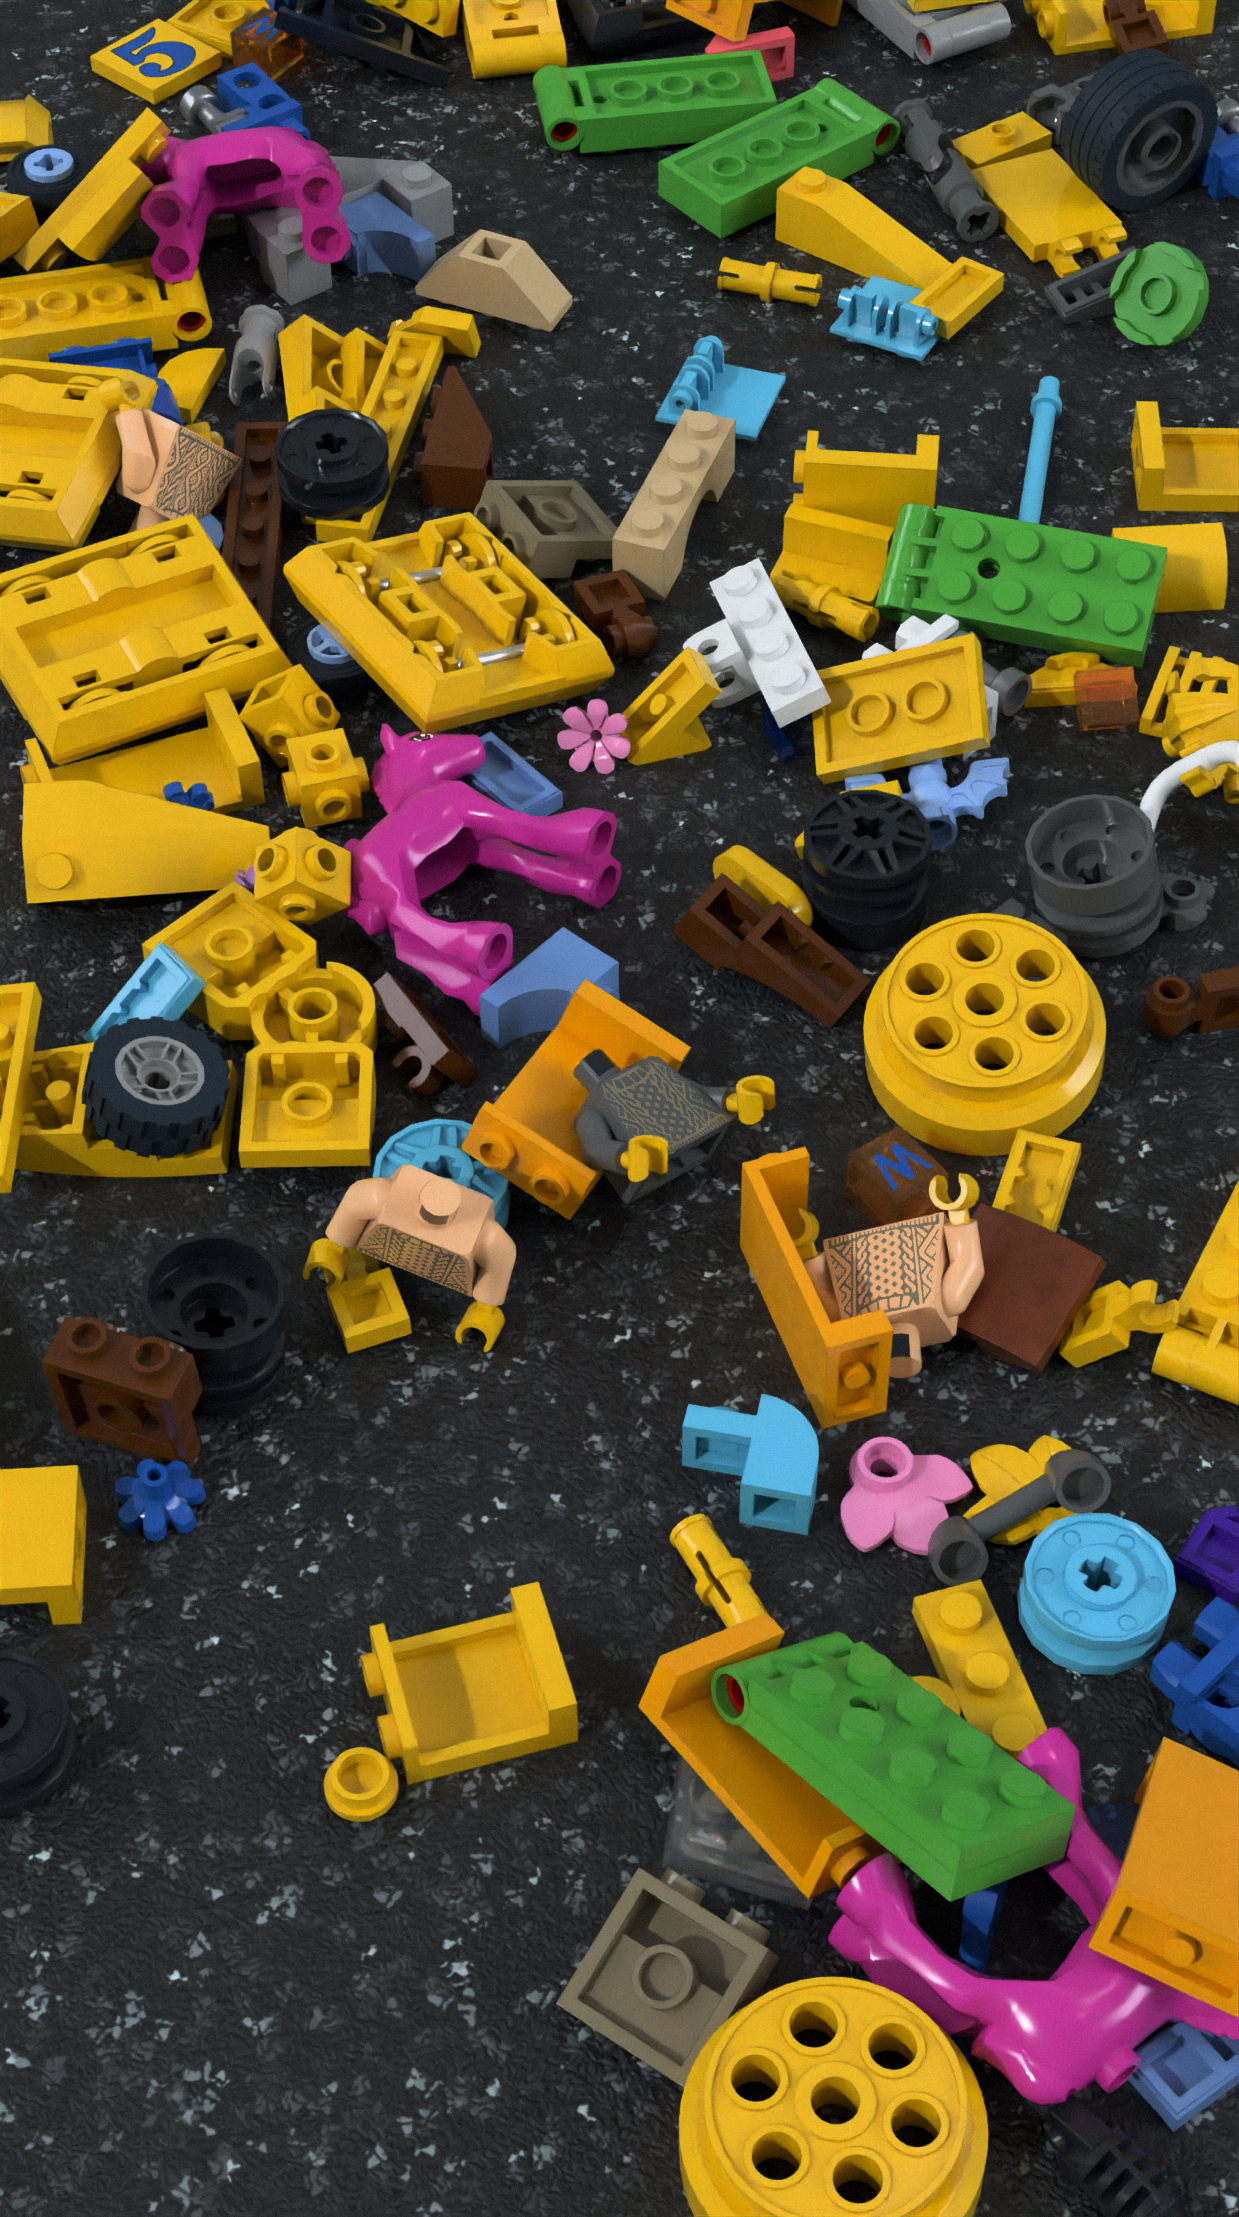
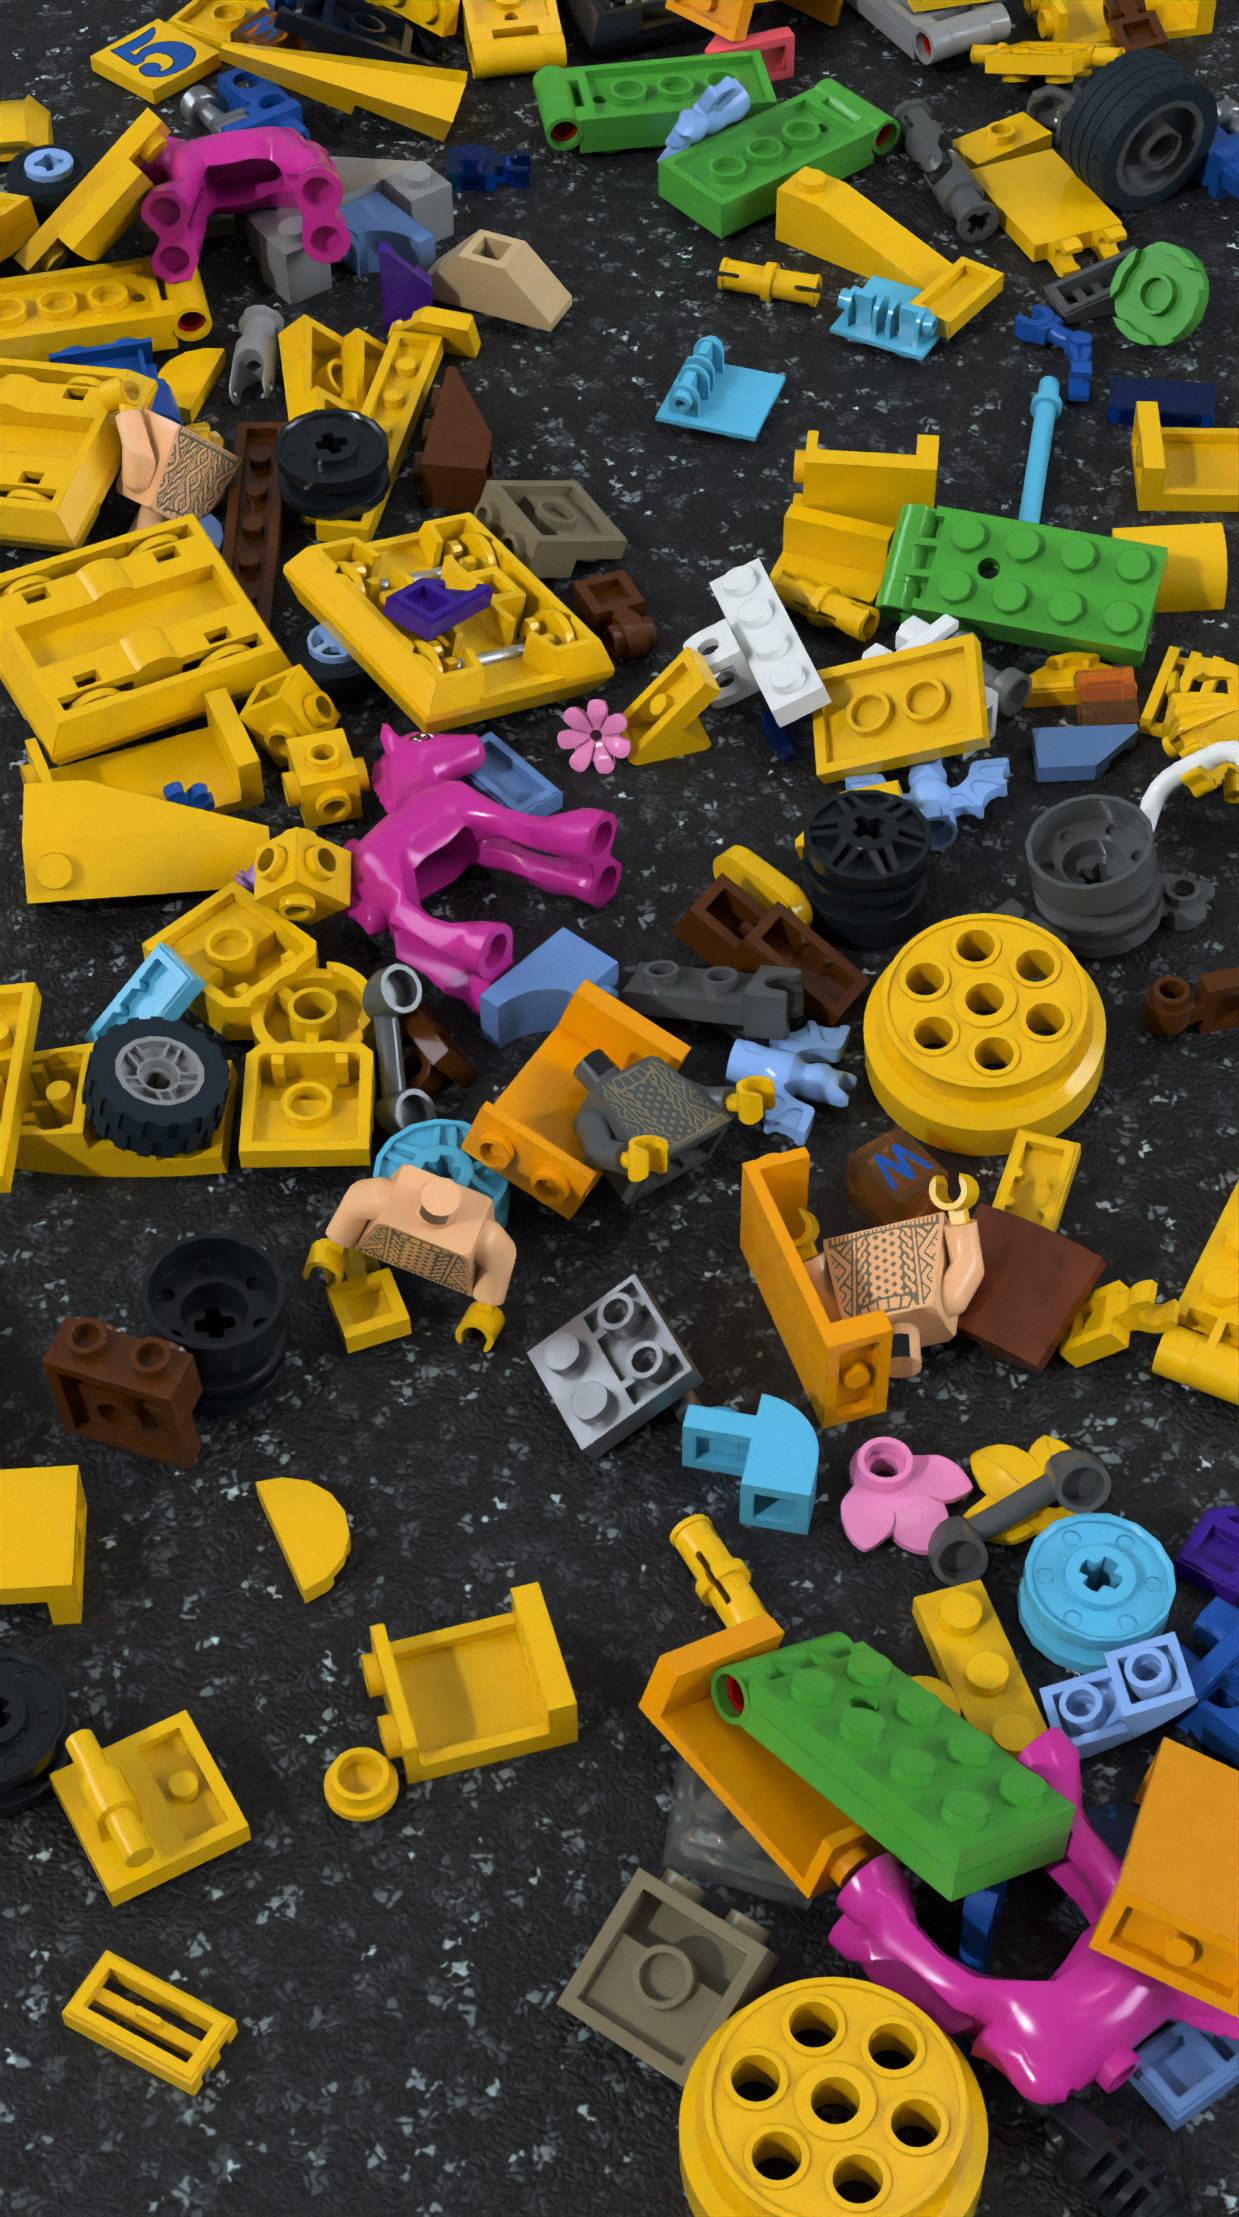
(147, 1805): none -> yellow plate
(159, 1498): blue plant -> none
(202, 2054): none -> yellow tile
(309, 1531): none -> yellow tile
(386, 996): none -> dark grey bar
(402, 92): none -> yellow wedge
(402, 286): none -> dark purple tile
(432, 609): none -> dark purple tile
(480, 168): none -> clear blue plate
(616, 1368): none -> flat silver plate
(656, 527): tan arch -> none
(711, 113): none -> light blue animal
(719, 996): none -> dark grey plate
(792, 1075): none -> light blue animal
(1048, 328): none -> blue piece
(1055, 60): none -> yellow plate
(1078, 751): none -> medium blue tile
(1128, 1698): none -> light blue slope
(1179, 402): none -> clear blue tile

